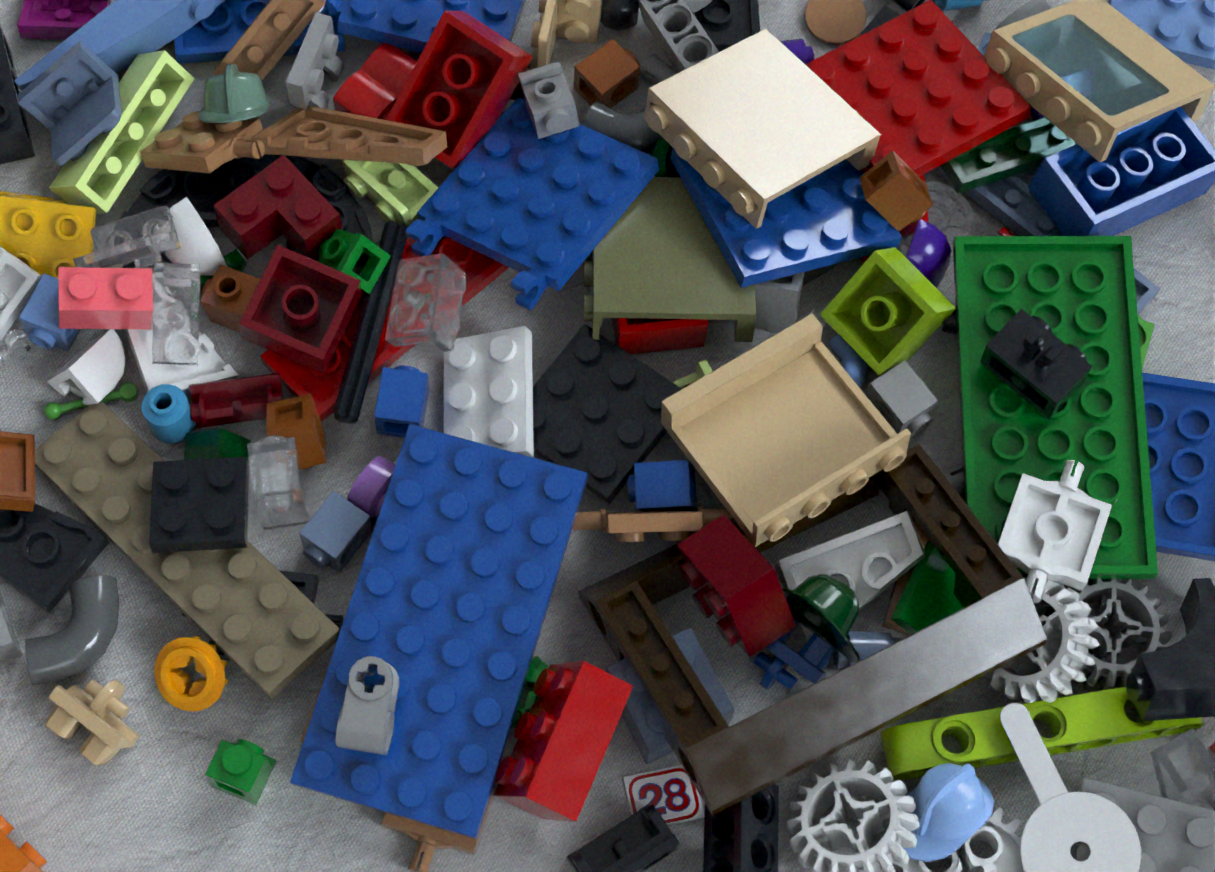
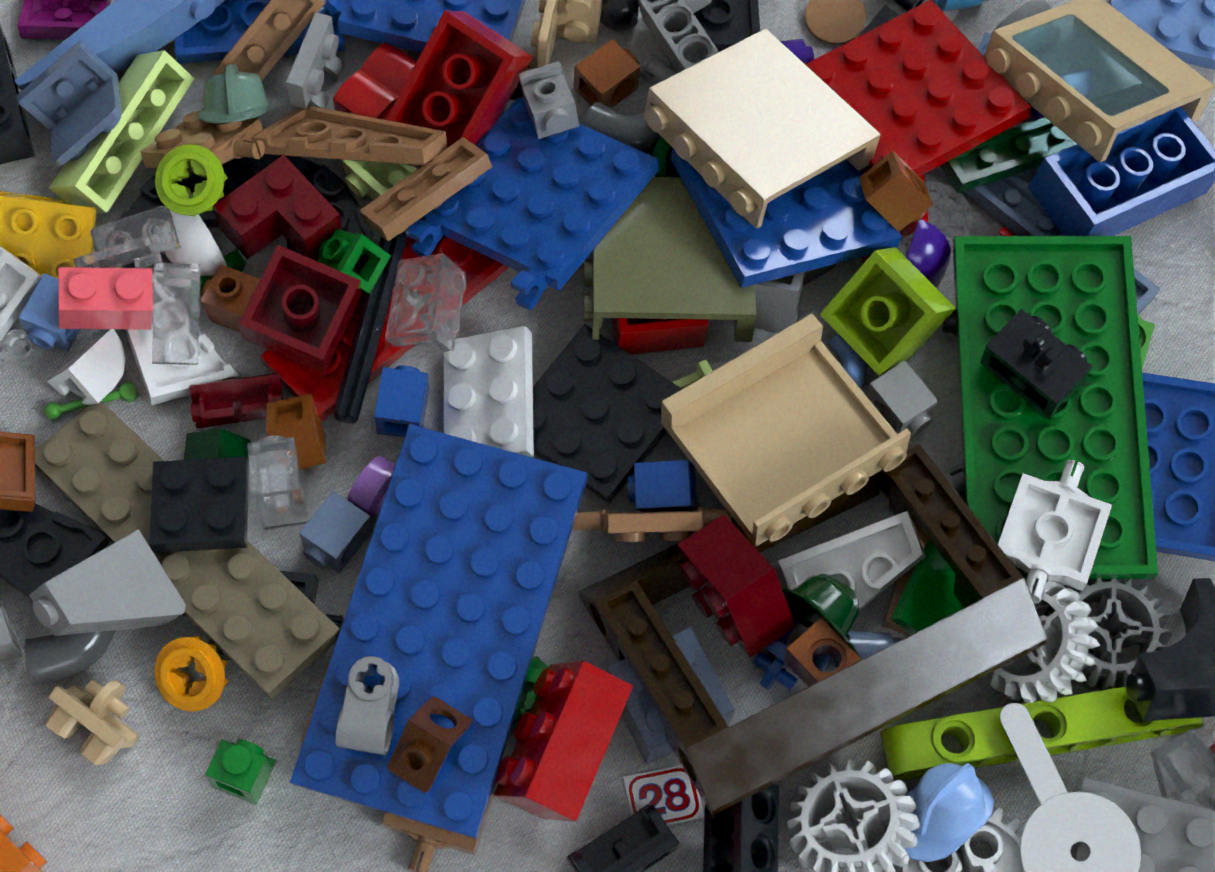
(109, 592): none -> light grey slope
(168, 413): dark azure brick -> none
(177, 166): none -> lime gear
(425, 189): none -> medium nougat plate
(426, 744): none -> reddish brown bracket
(816, 641): none -> dark orange brick

